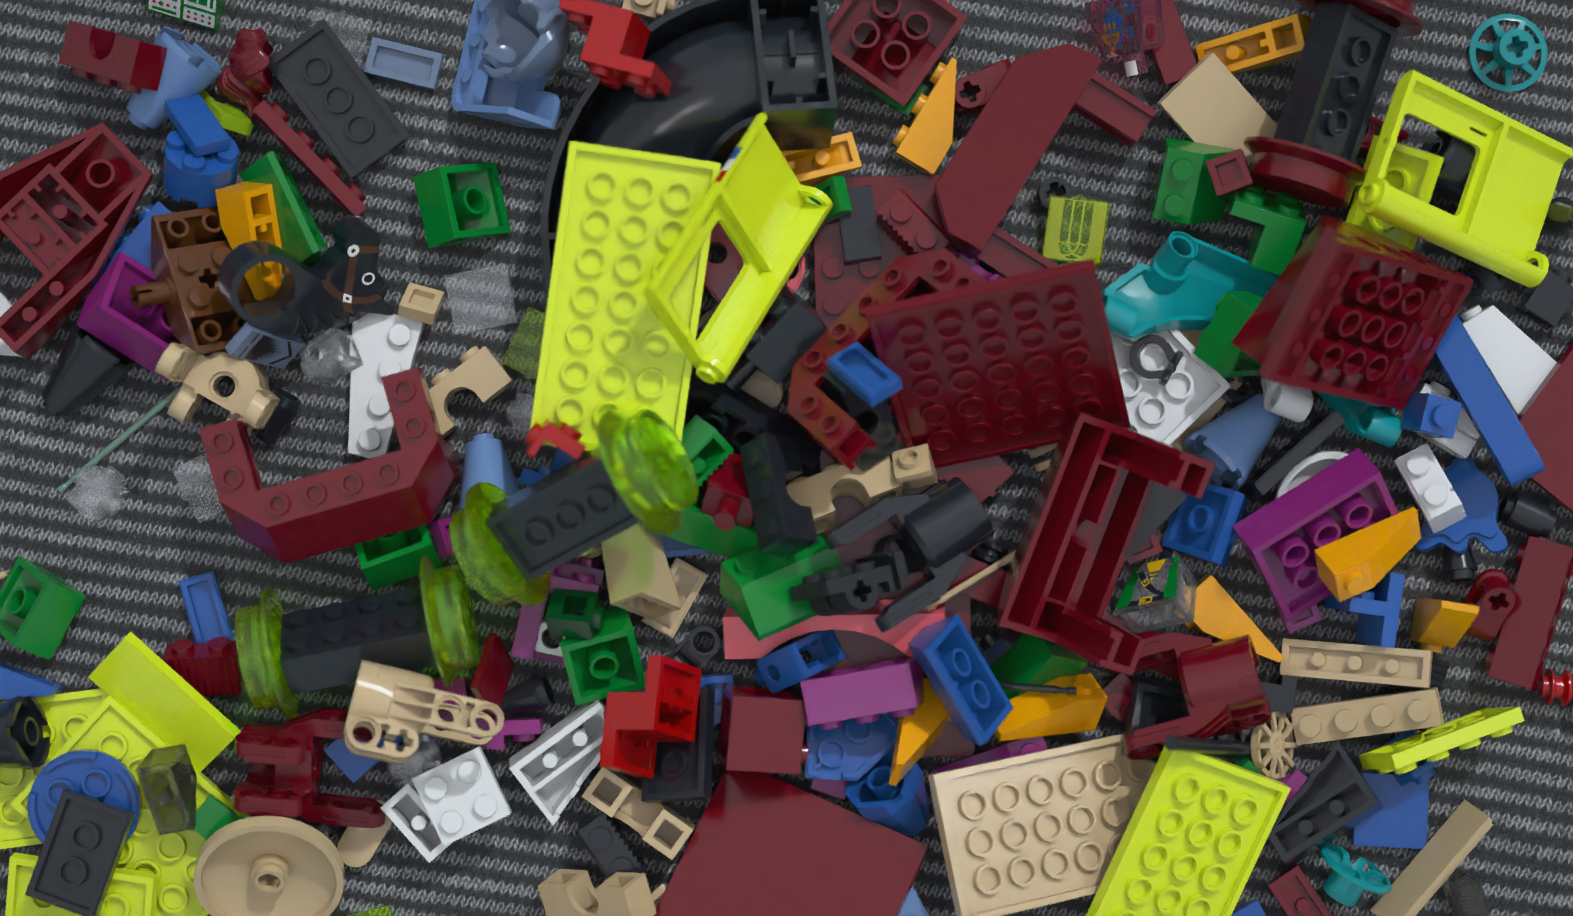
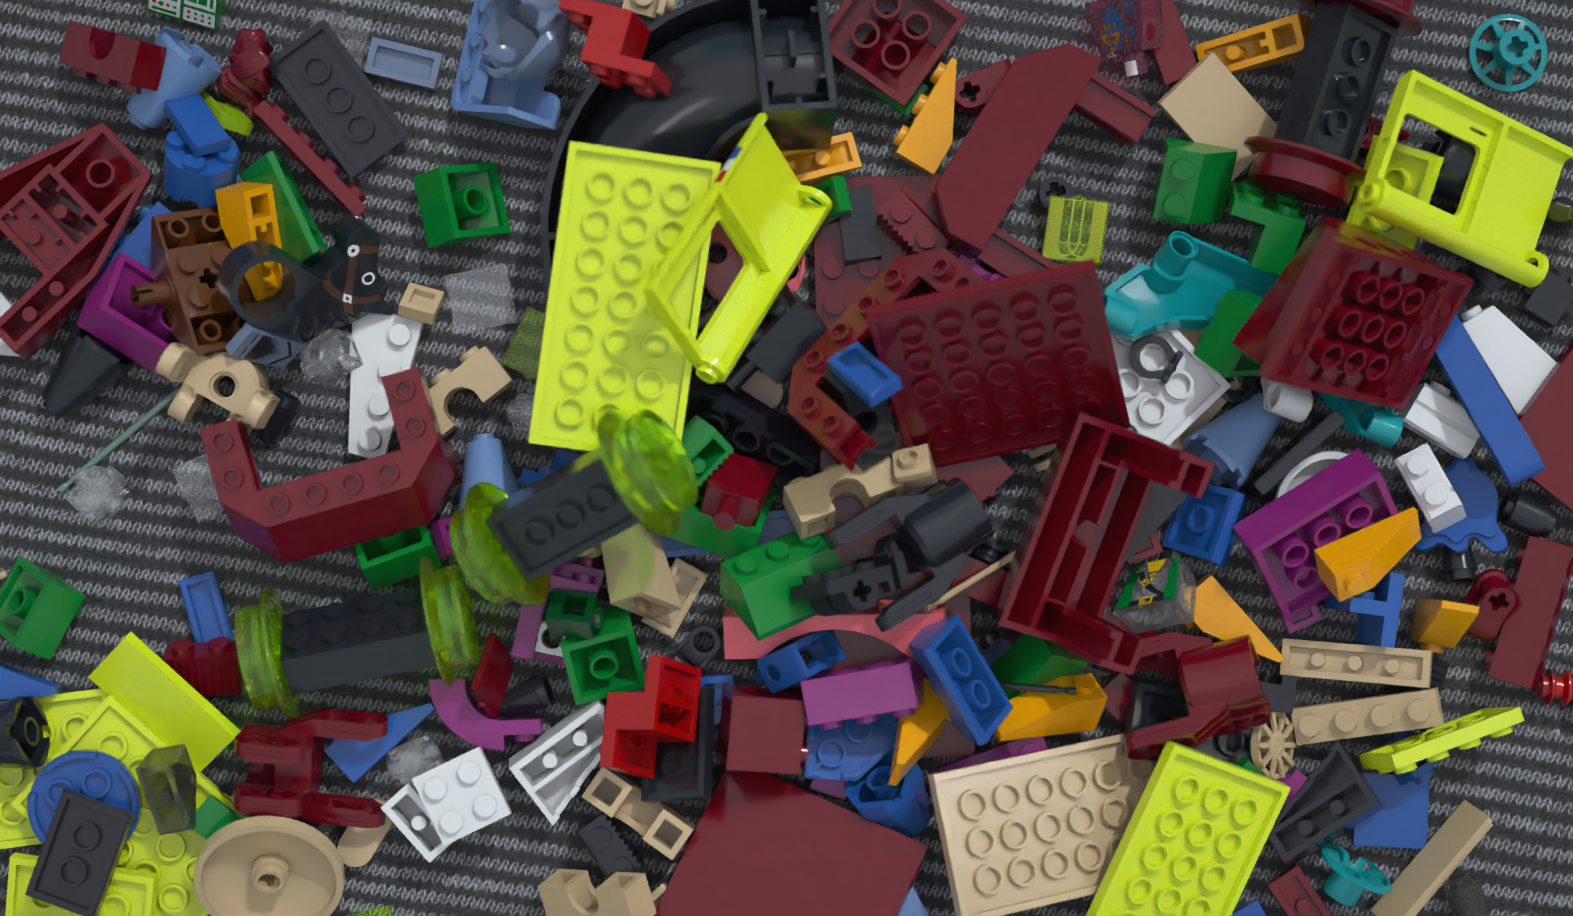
(408, 706): tan piece -> none
(563, 437): red bracket -> none
(779, 521): black arch -> none
(1208, 746): black bar -> none
(1230, 173): dark red plate -> none
(1431, 415): blue brick -> none

